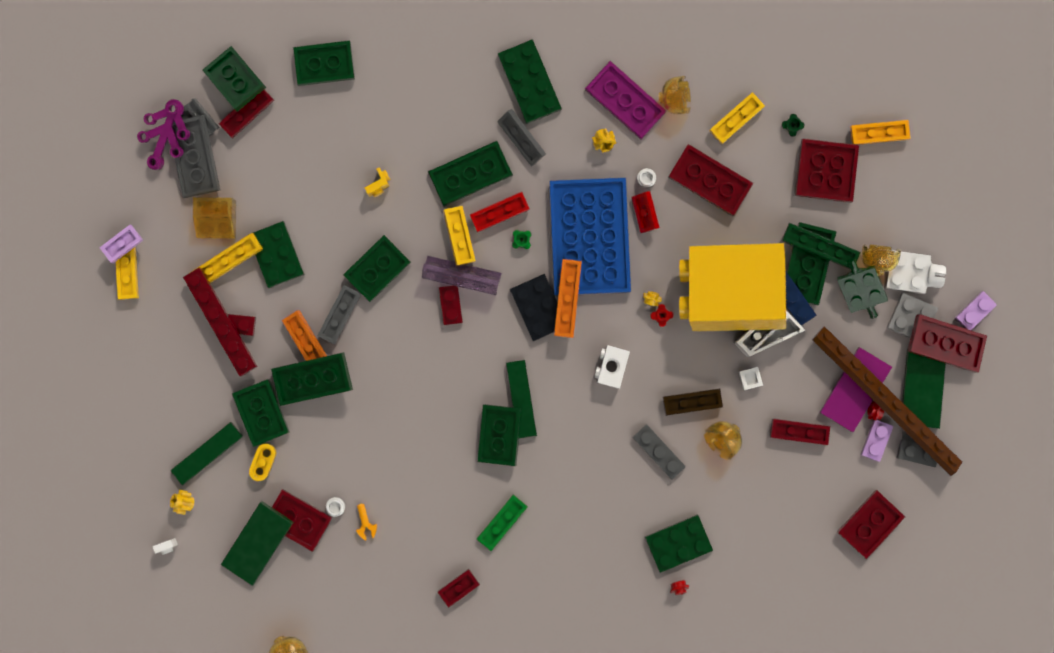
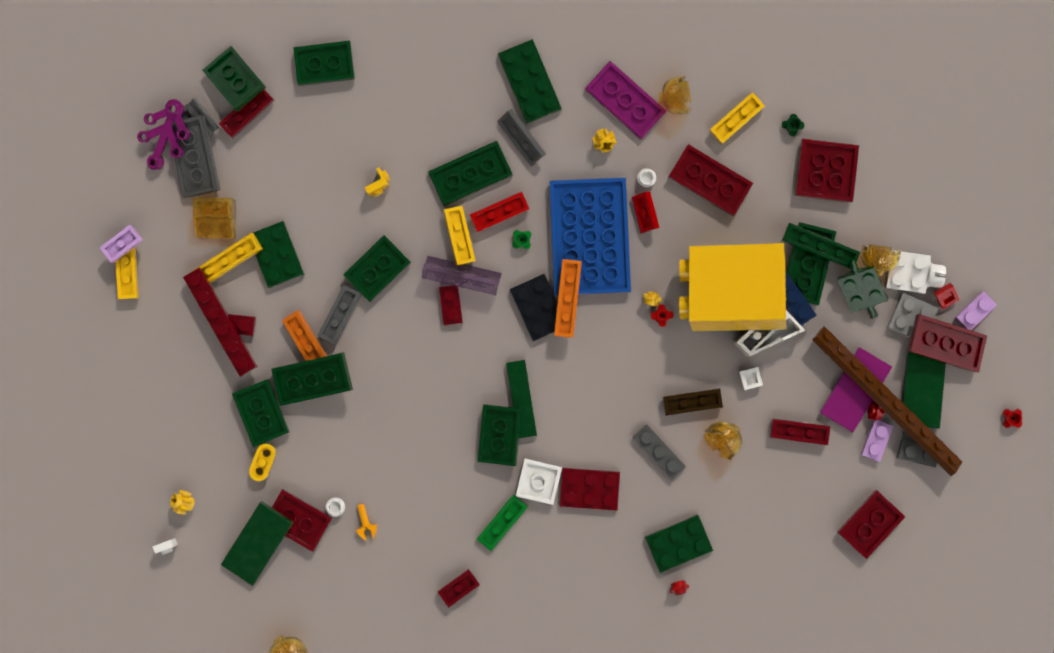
(206, 453): dark green tile -> none
(538, 481): none -> white plate
(589, 489): none -> dark red plate
(614, 378): white brick -> none
(880, 132): light orange plate -> none
(946, 296): none -> red plate
(1017, 414): none -> red plate

